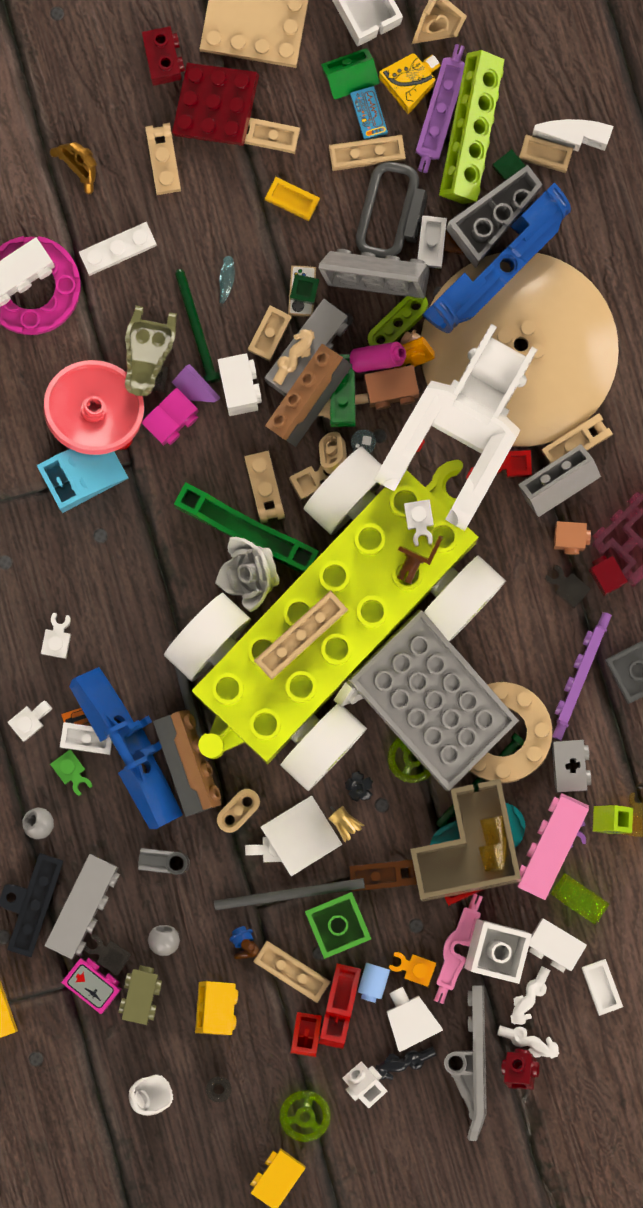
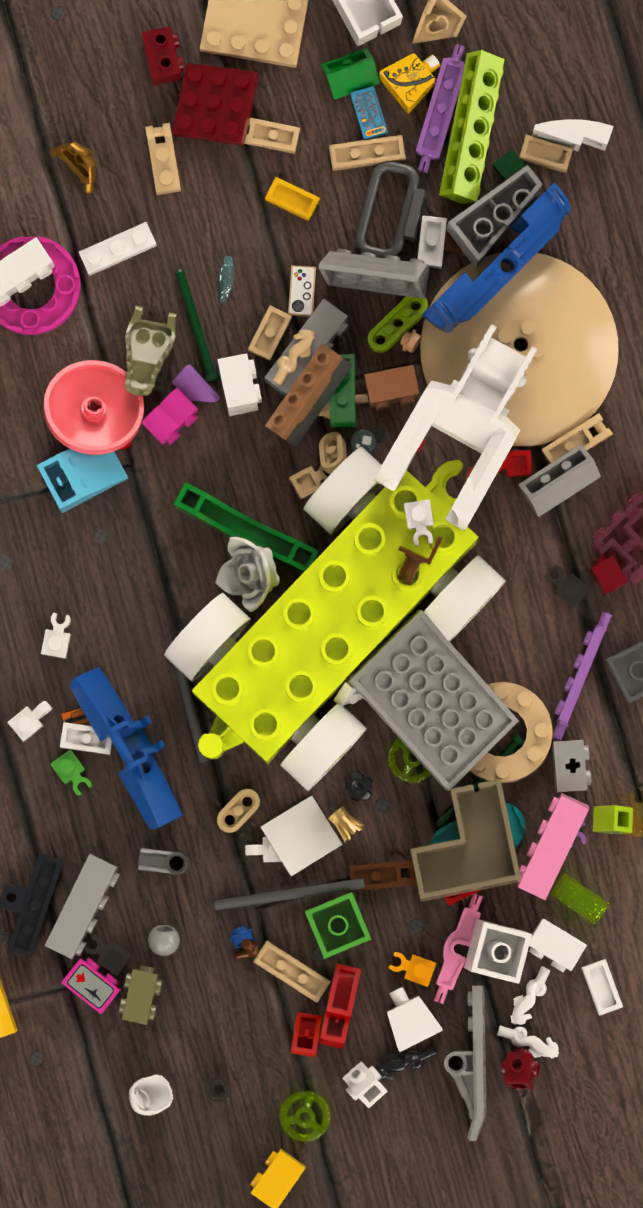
(38, 823): light grey piece -> none
(186, 763): piece -> none
(216, 1008): yellow brick -> none
(264, 485): tan plate -> none
(301, 635): tan tile -> none
(304, 289): dark green tile -> none
(373, 982): light blue brick -> none
(377, 357): dark pink brick -> none
(418, 352): light orange plate -> none
(494, 852): clear yellow slope -> none
(571, 537): nougat brick -> none

